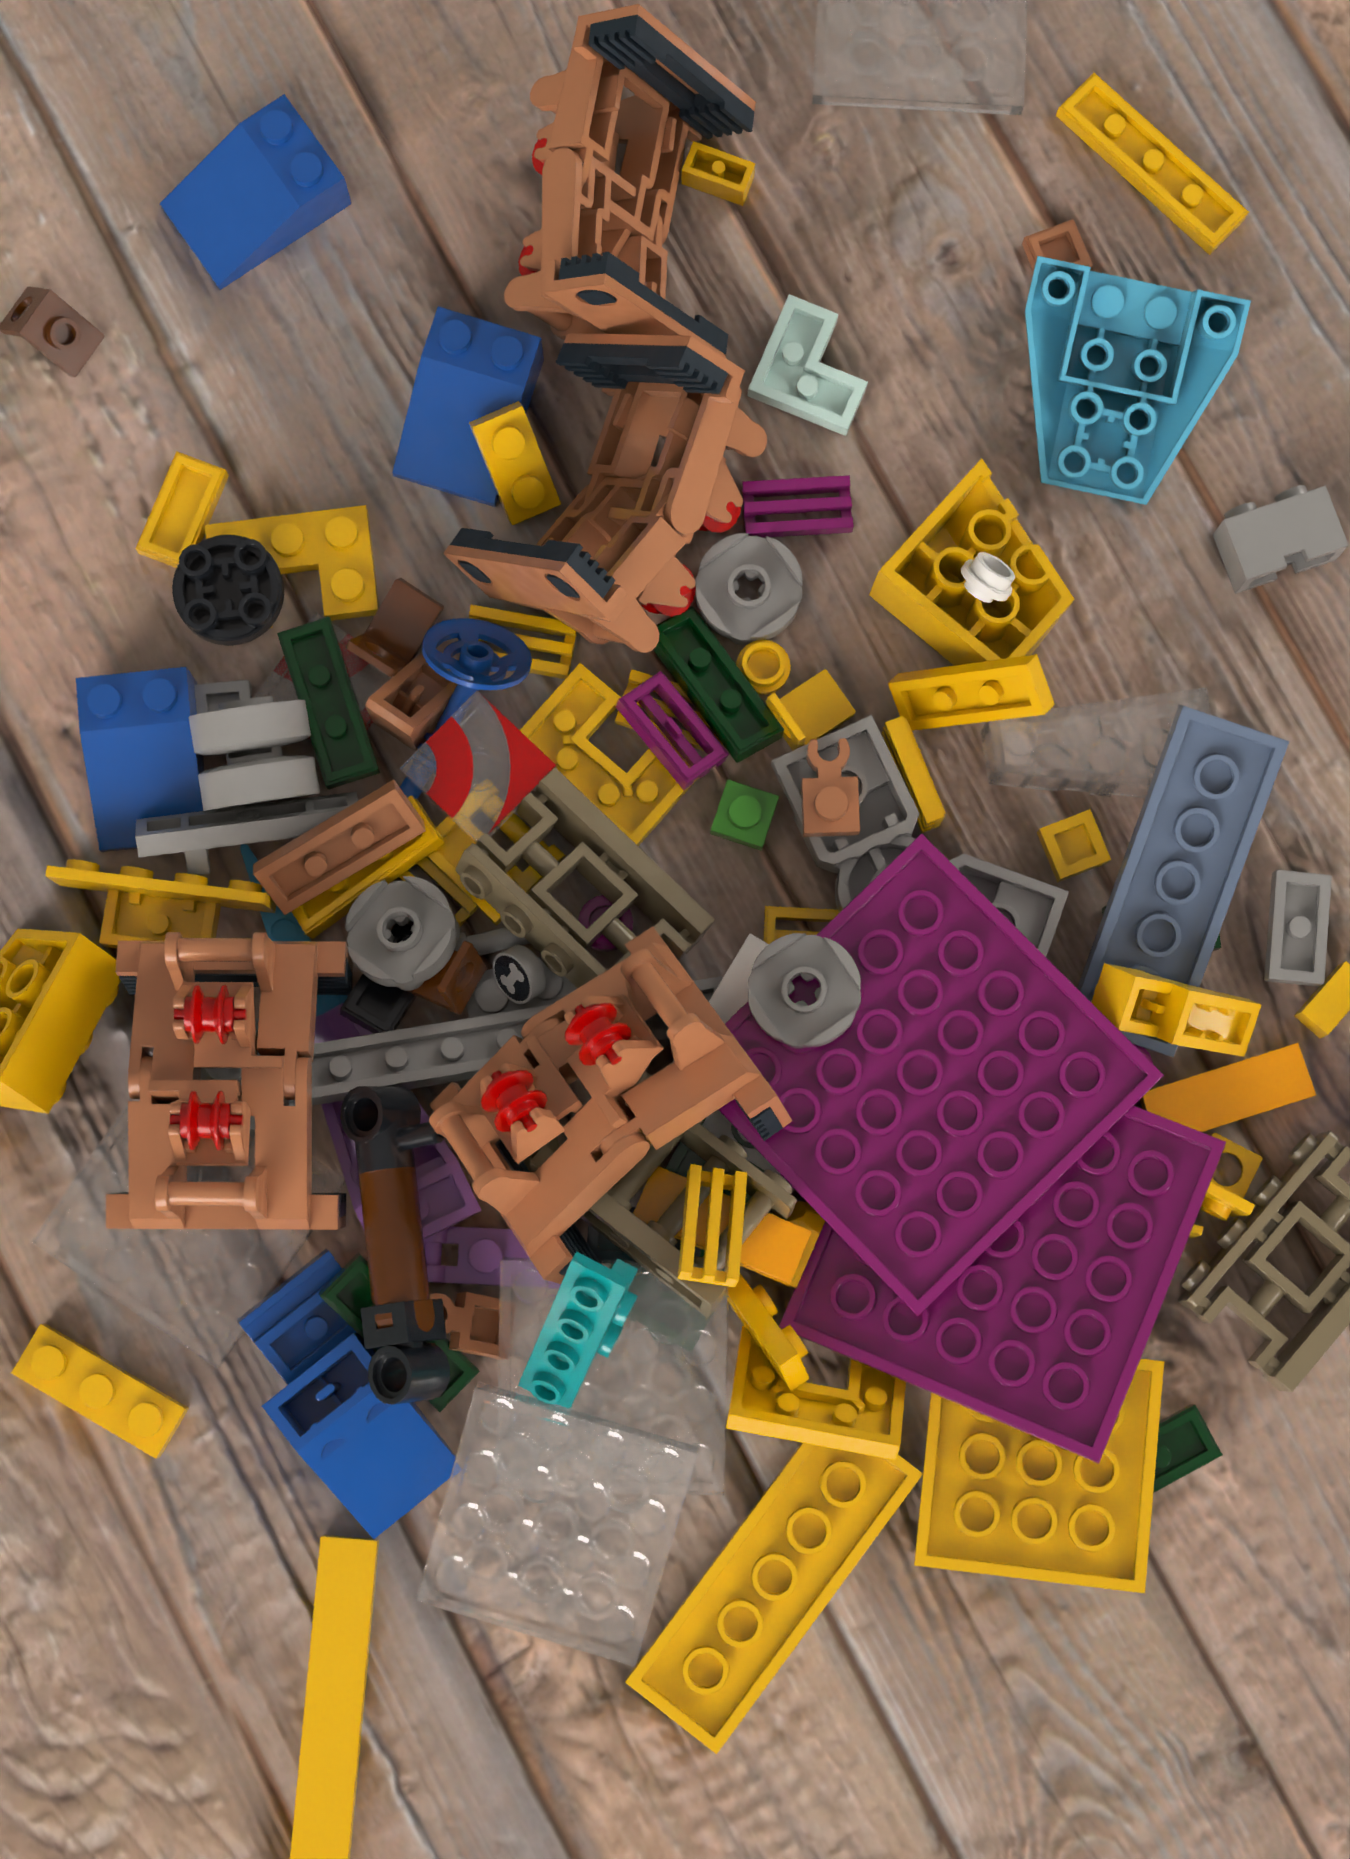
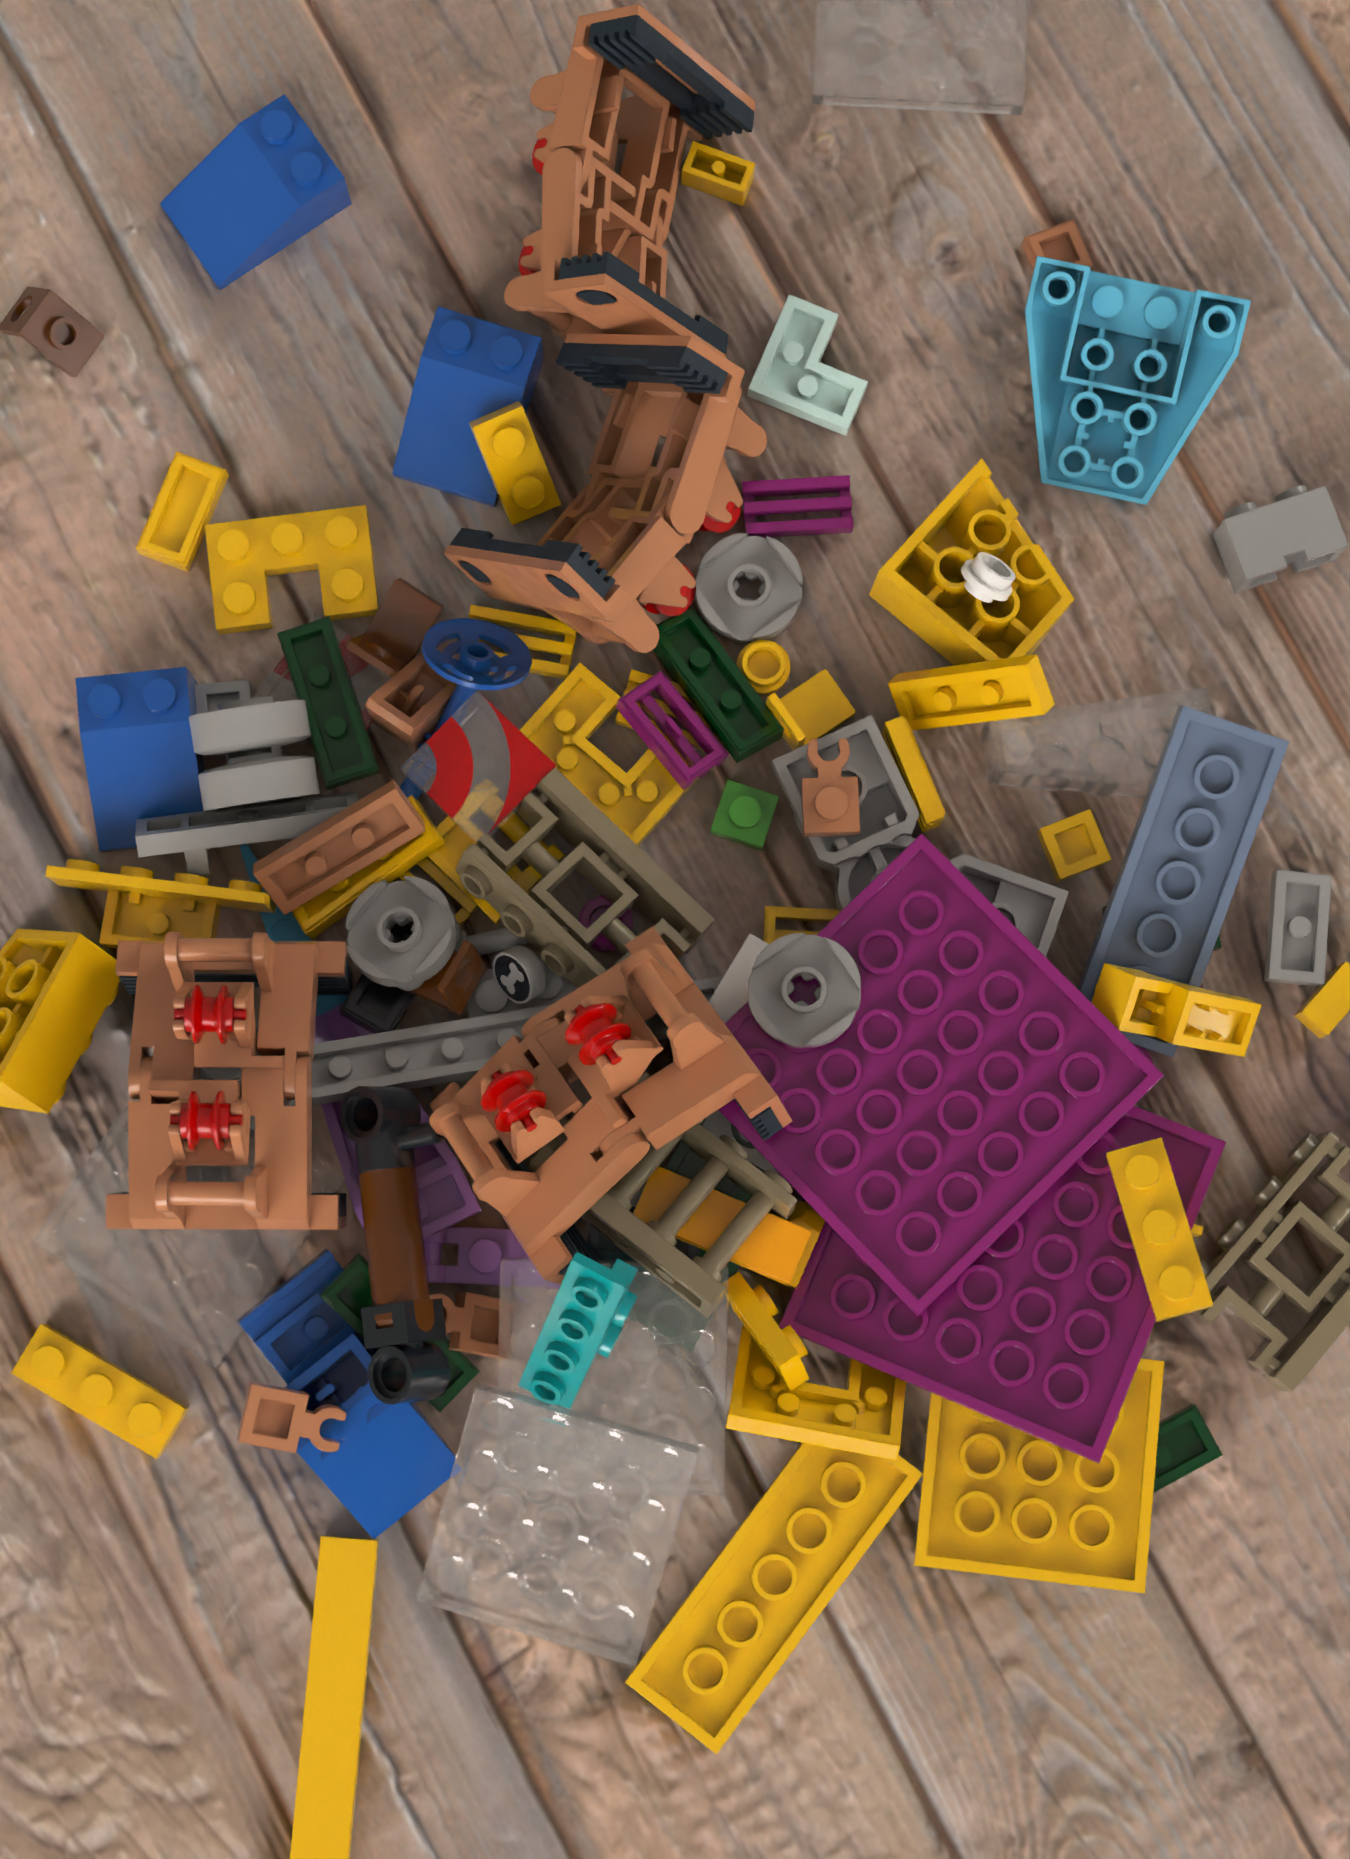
(228, 589): black tile -> none
(278, 1417): none -> nougat plate
(717, 1182): yellow tile -> none
(1152, 163): yellow tile -> none
(1159, 1229): none -> yellow plate
(1228, 1200): yellow bracket -> none
(1234, 1090): light orange tile -> none

